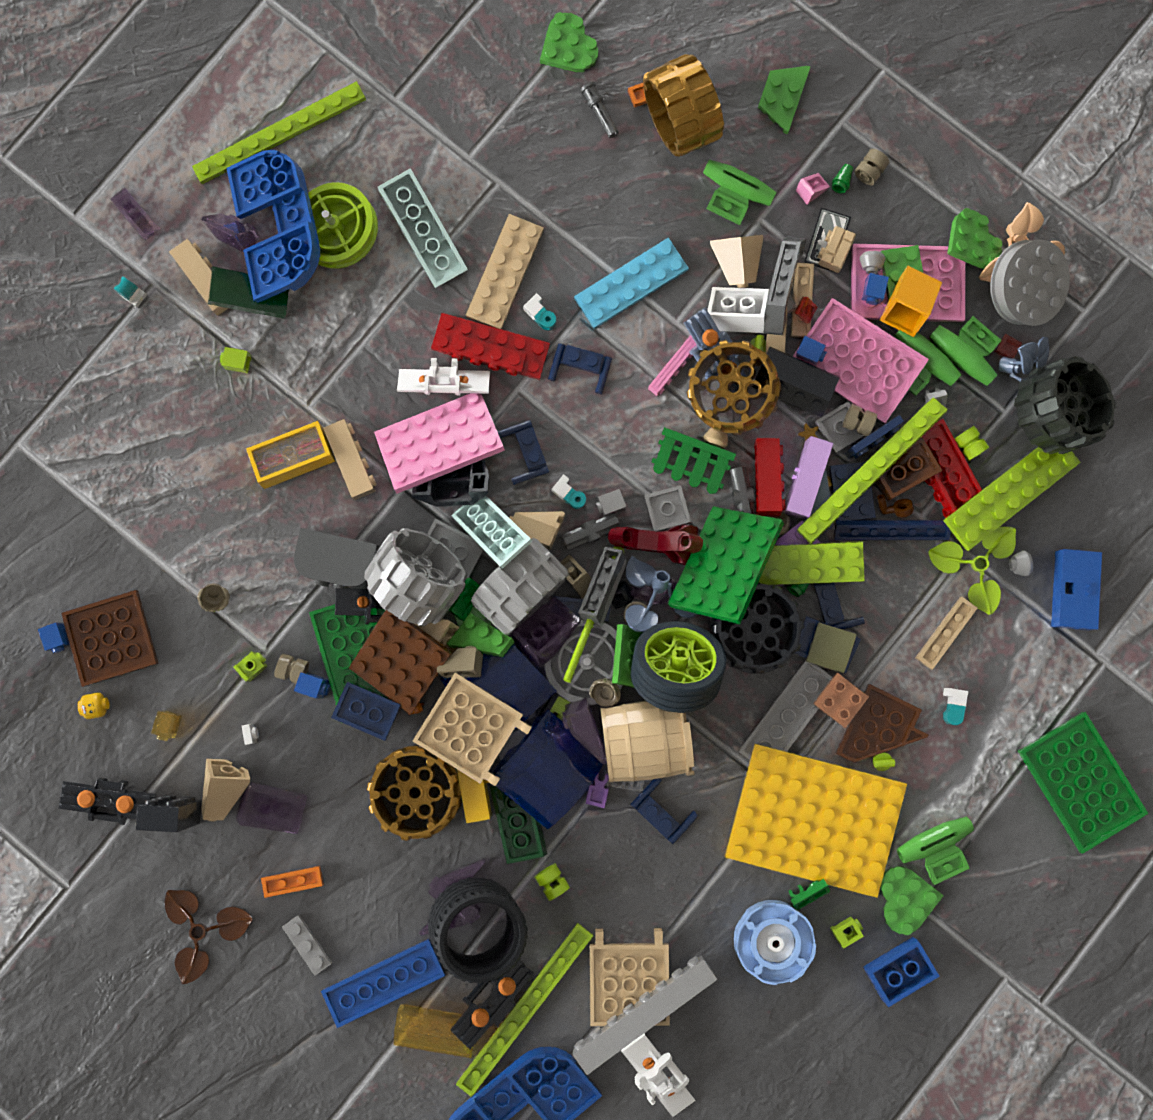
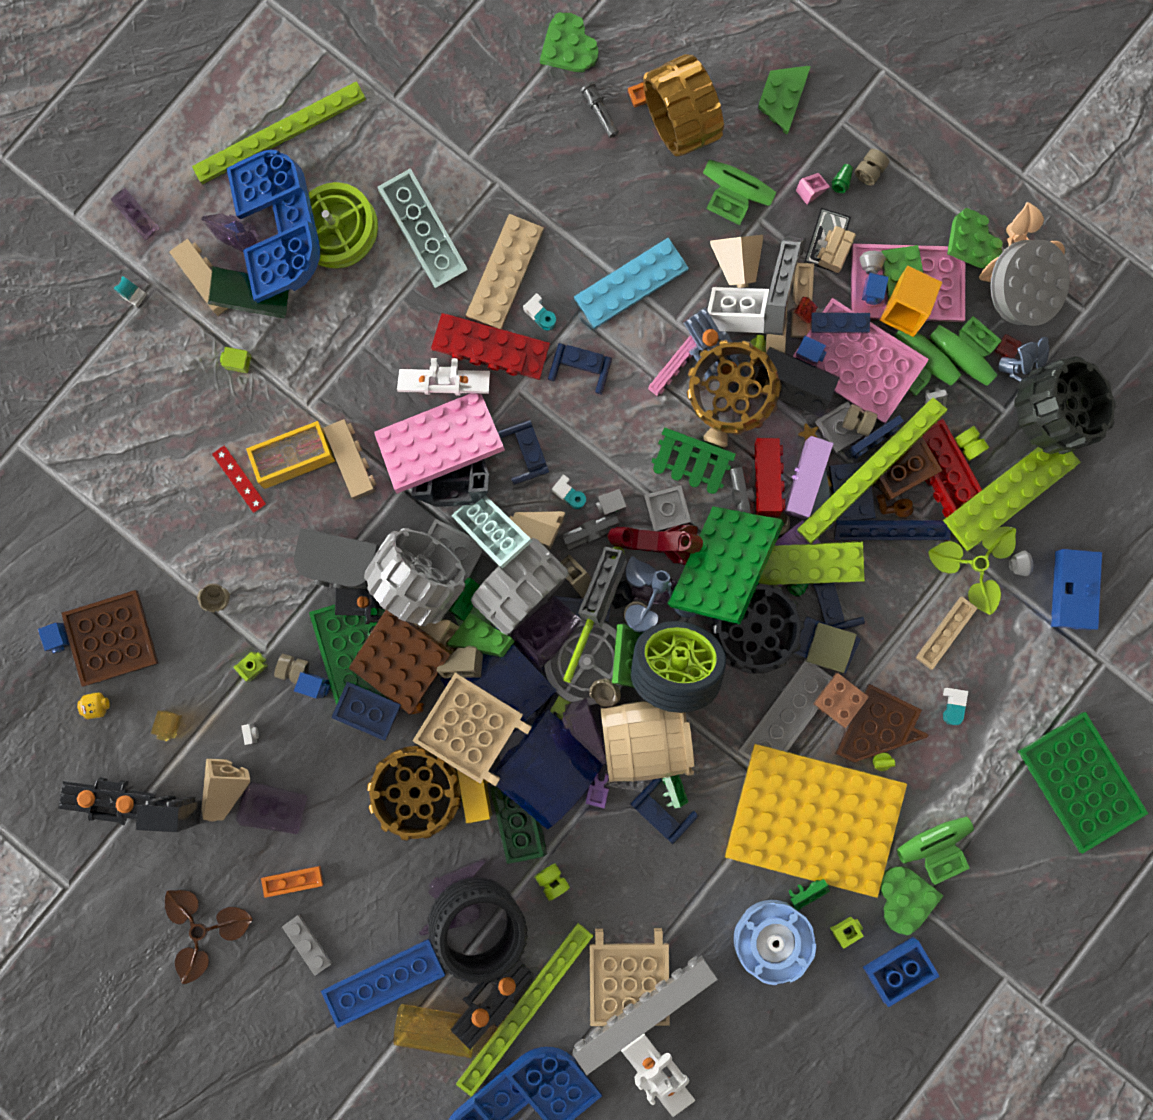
(238, 479): none -> red sticker
(676, 791): none -> green plate
(840, 323): none -> dark blue plate

